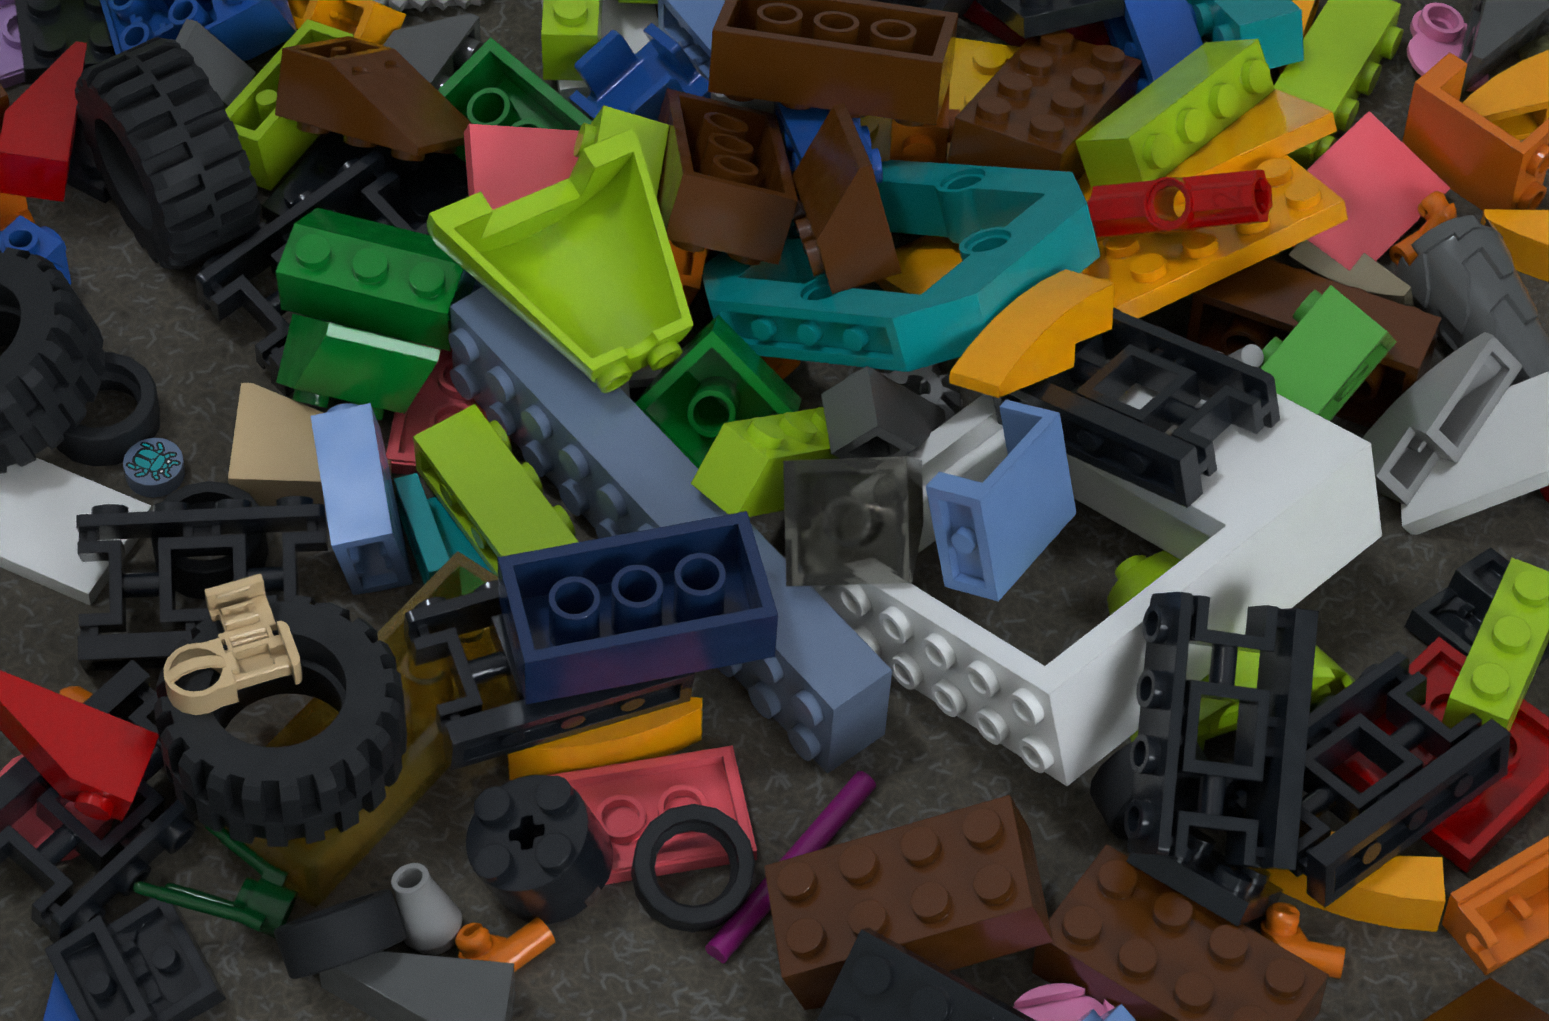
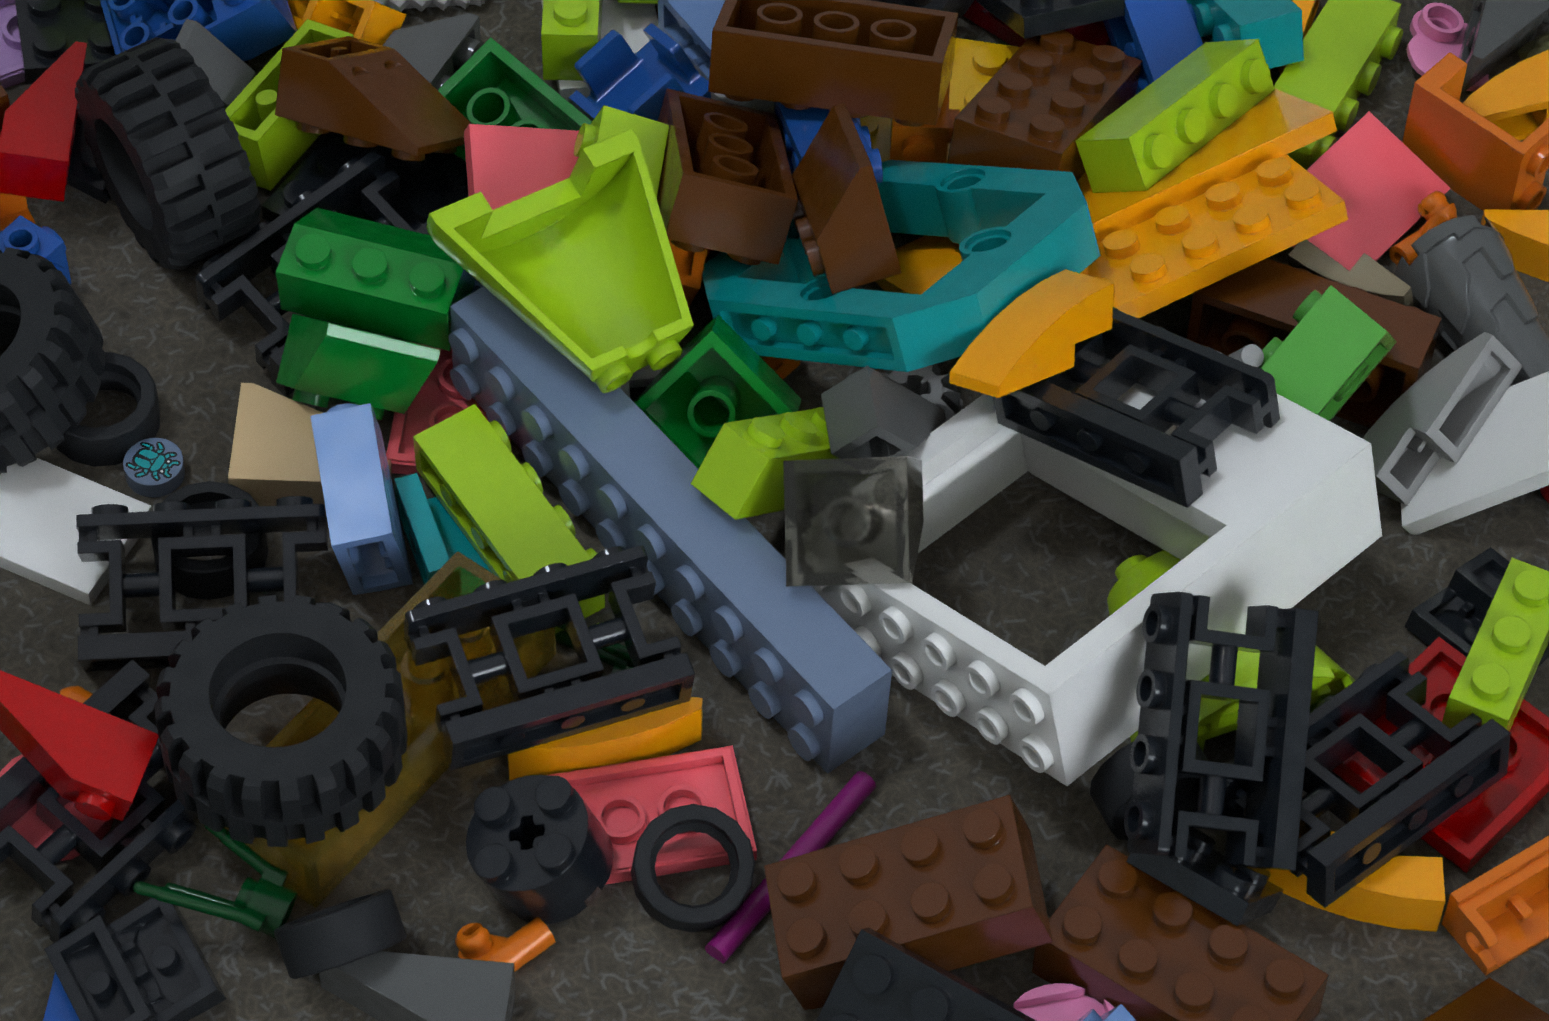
(251, 651): tan piece -> none
(425, 910): light grey cone -> none
(637, 607): dark blue brick -> none
(1001, 526): medium blue panel -> none
(1209, 200): red piece -> none
(1283, 929): orange arm -> none

